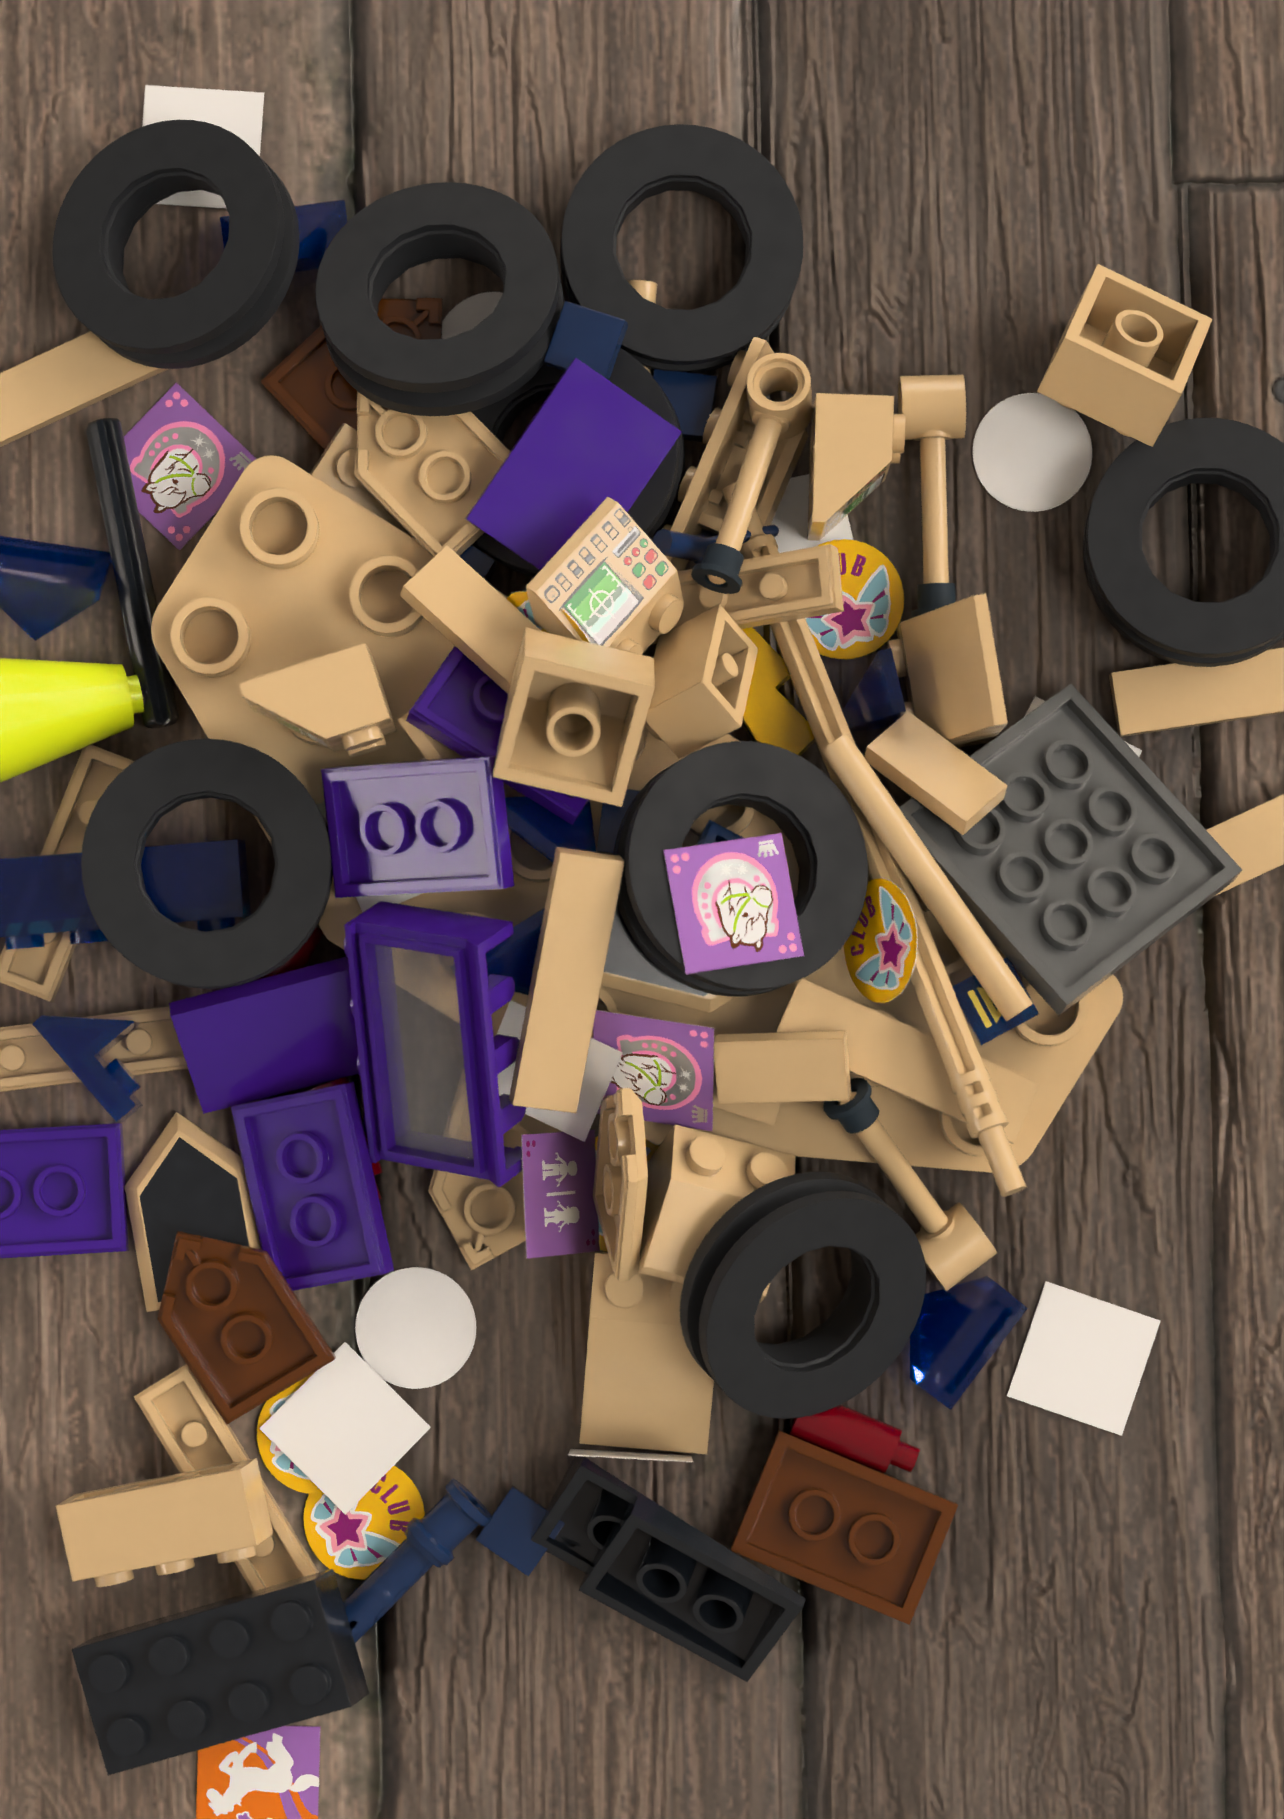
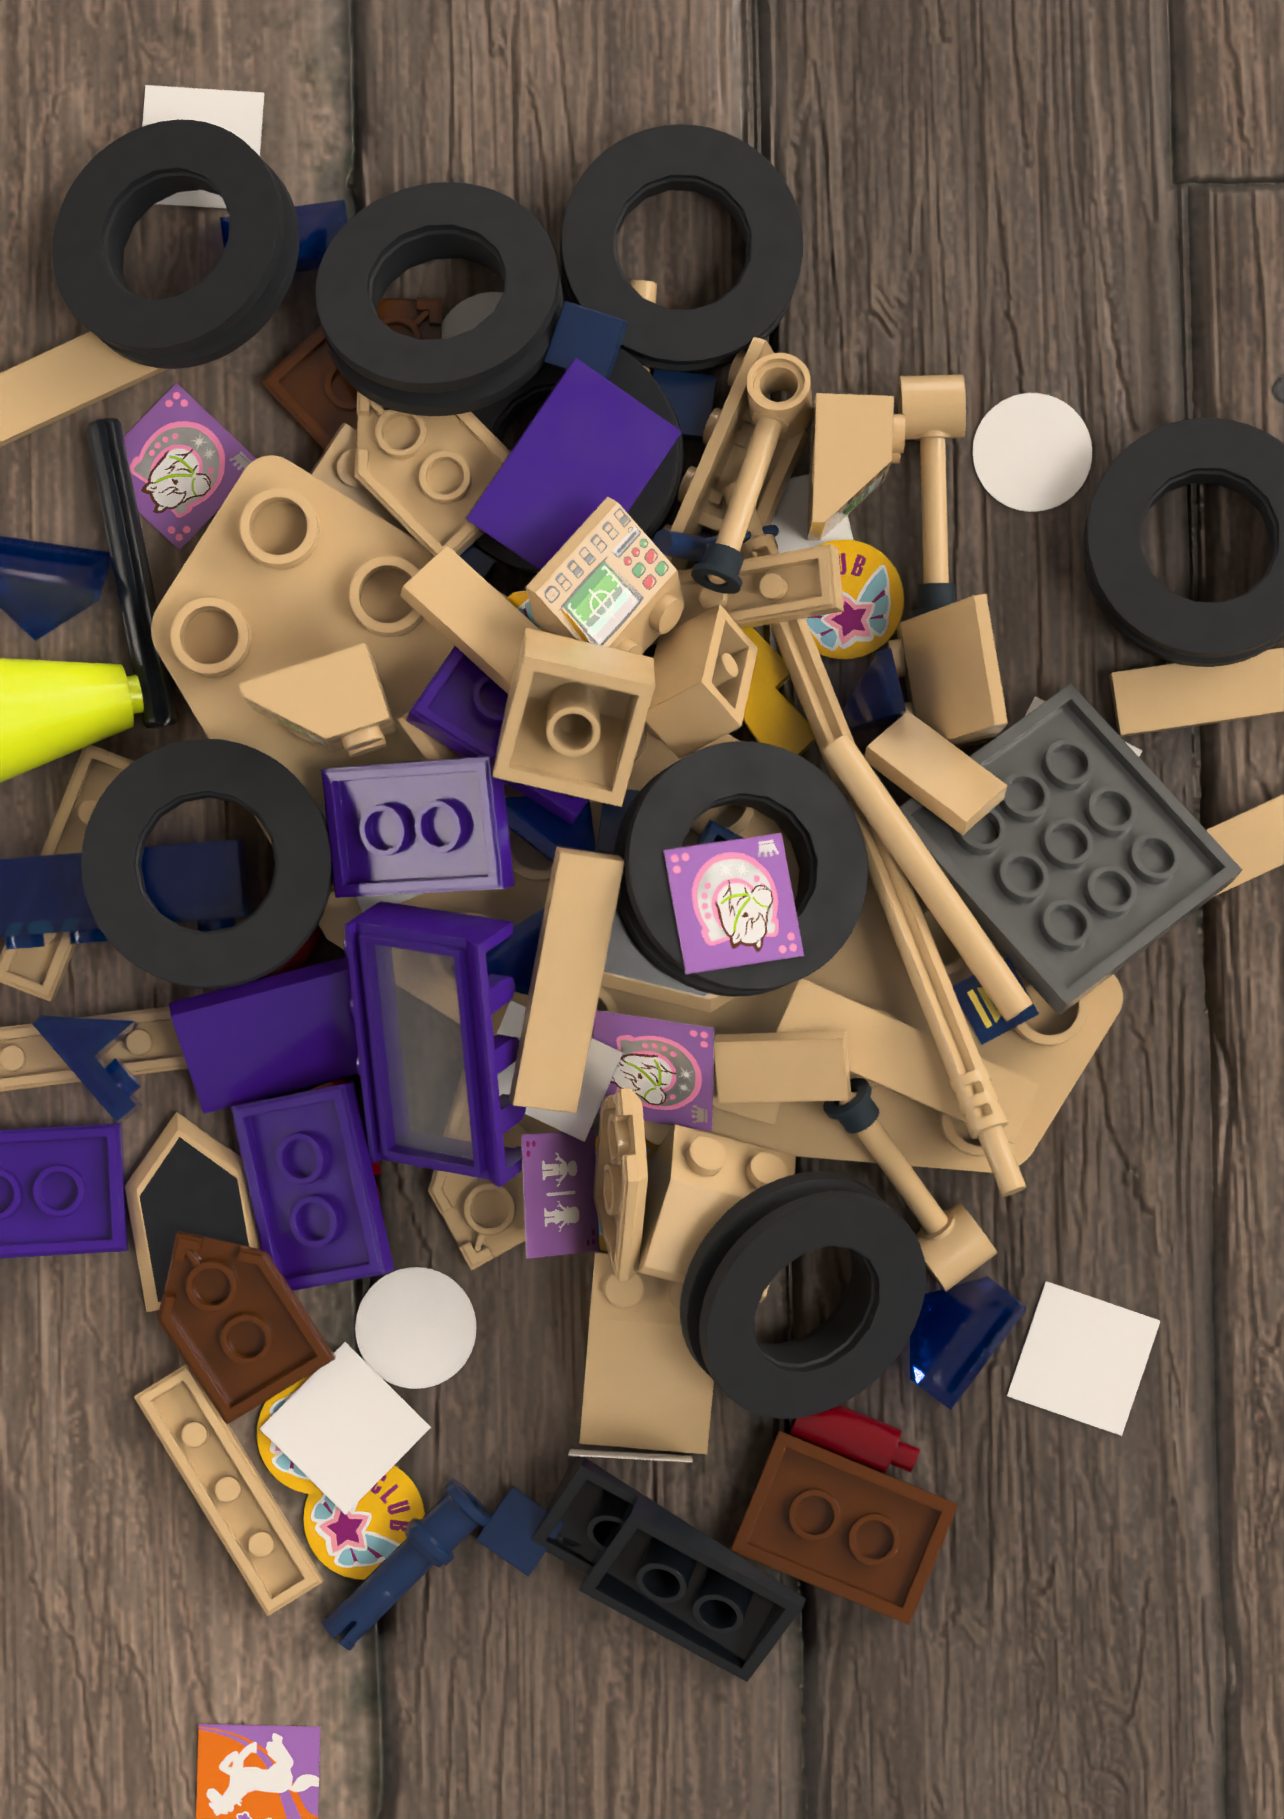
(165, 1523): tan brick -> none
(220, 1672): black brick -> none
(883, 943): sticker -> none
(1125, 355): tan brick -> none

